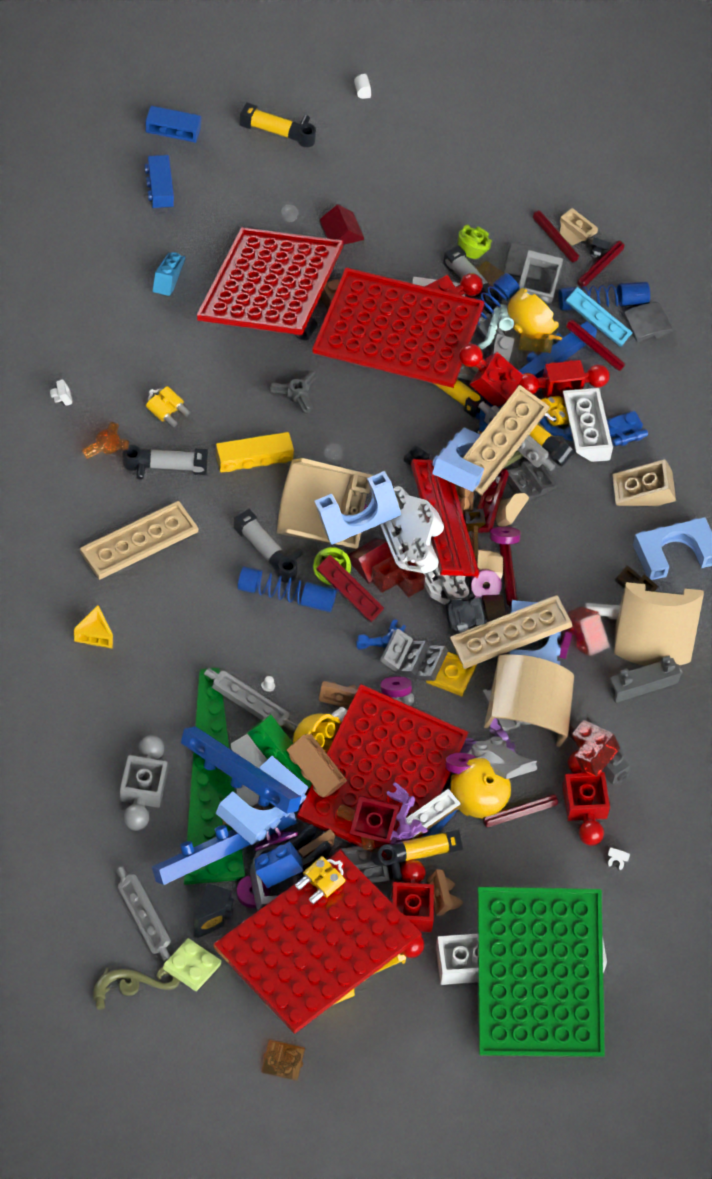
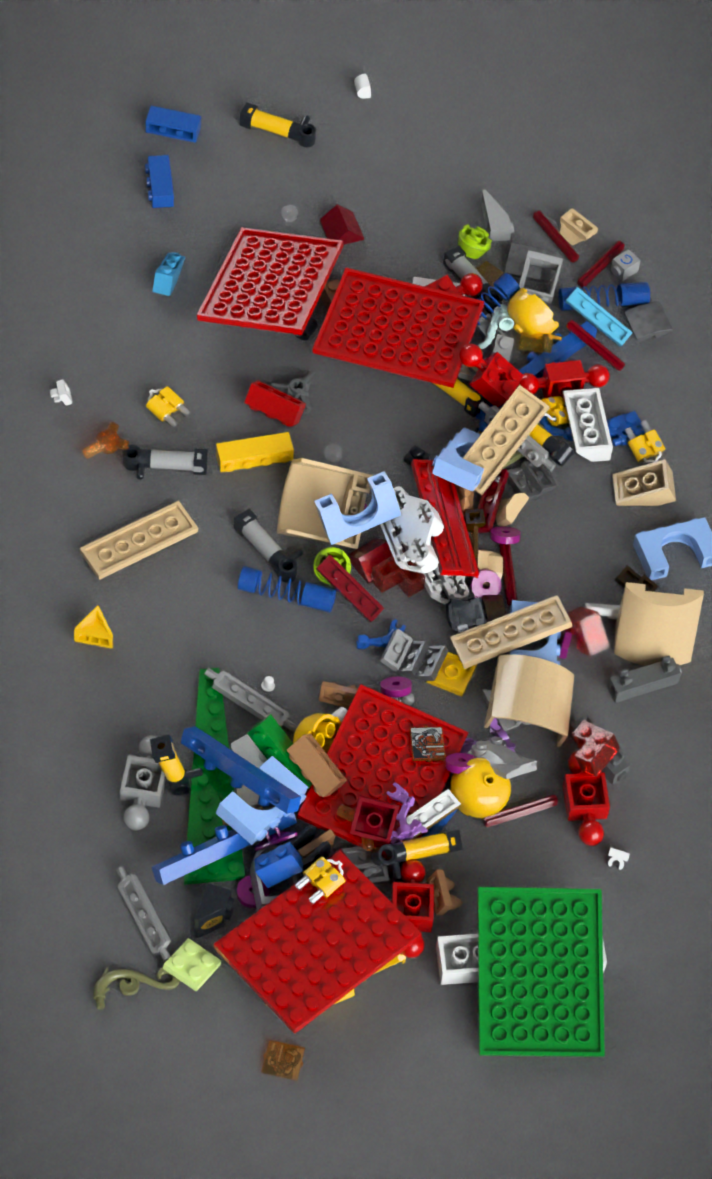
(176, 775): none -> black piece
(274, 403): none -> red brick
(427, 743): none -> piece
(496, 219): none -> light grey slope
(597, 246): black tile -> none
(625, 265): none -> light grey brick
(645, 445): none -> yellow piece

